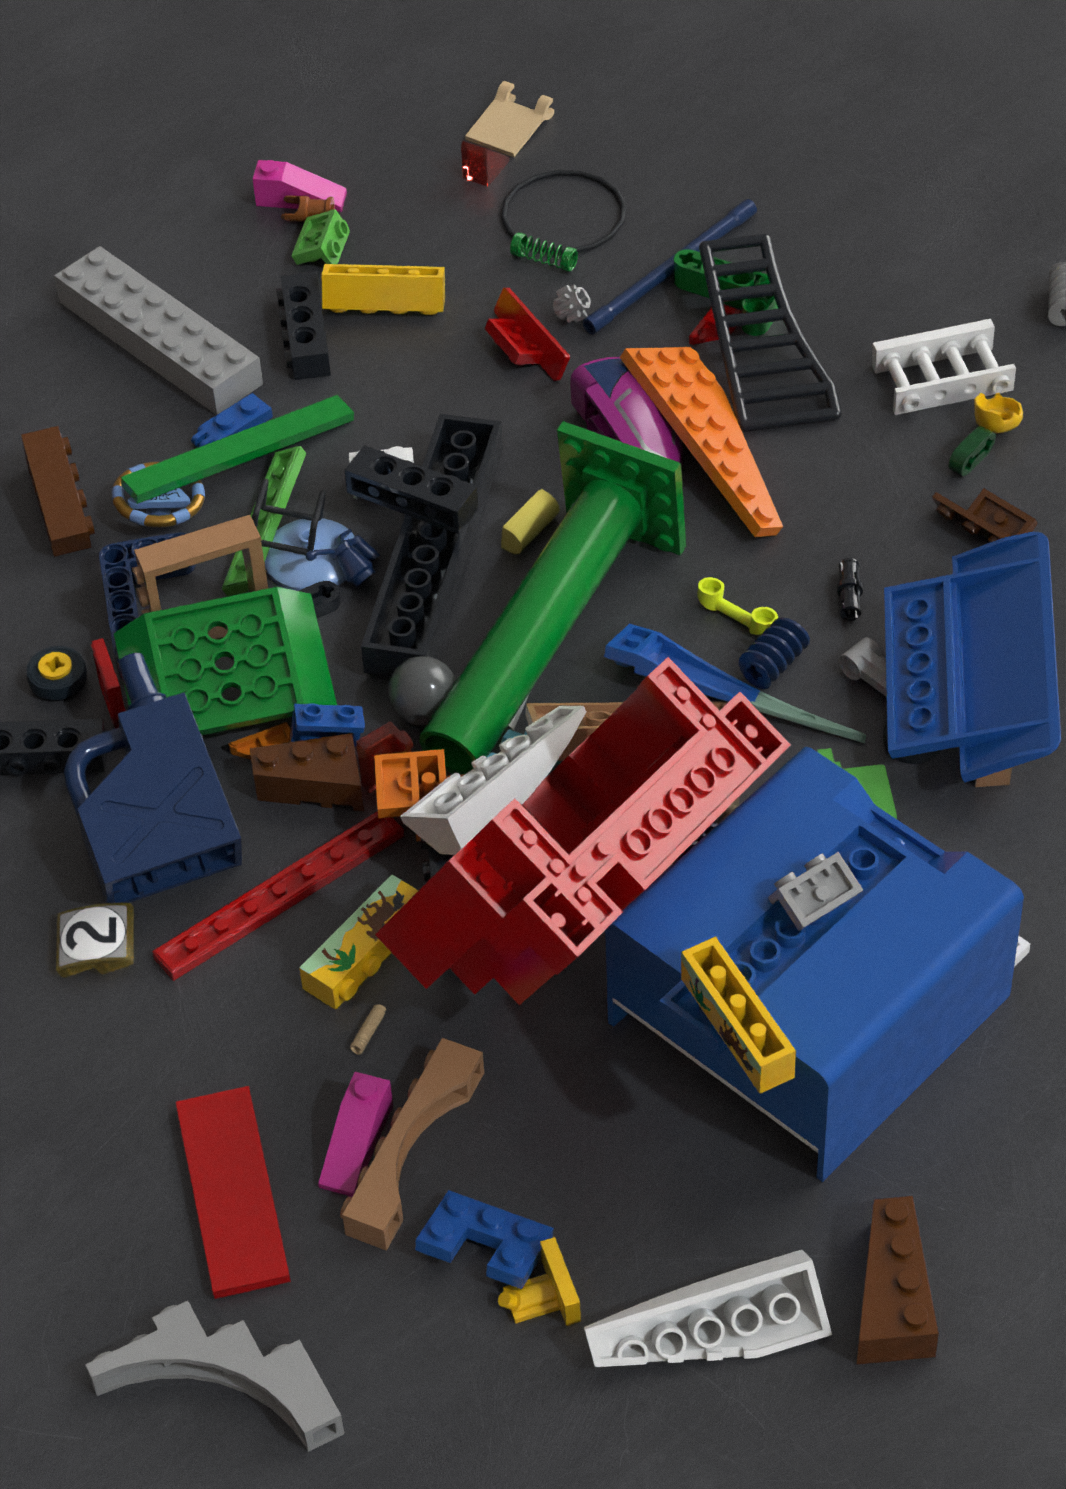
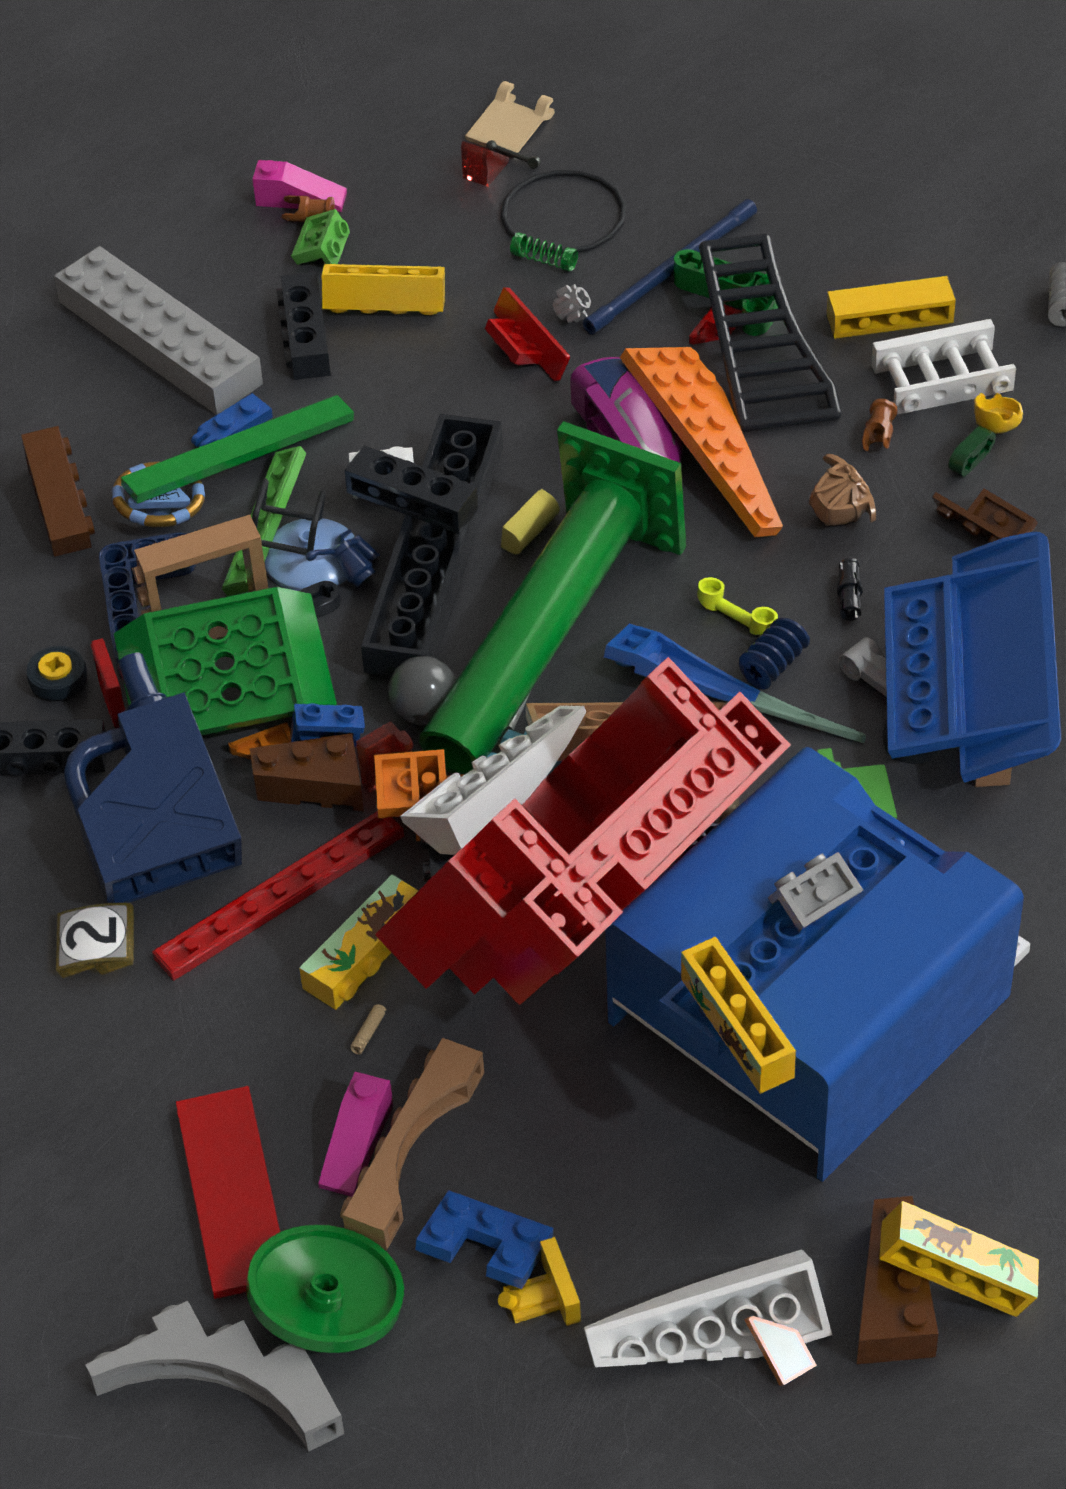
(325, 1288): none -> green dish
(533, 162): none -> pearl dark grey hinge
(781, 1348): none -> tile
(841, 494): none -> medium nougat piece
(879, 426): none -> dark orange piece
(890, 307): none -> yellow brick
(959, 1259): none -> yellow brick

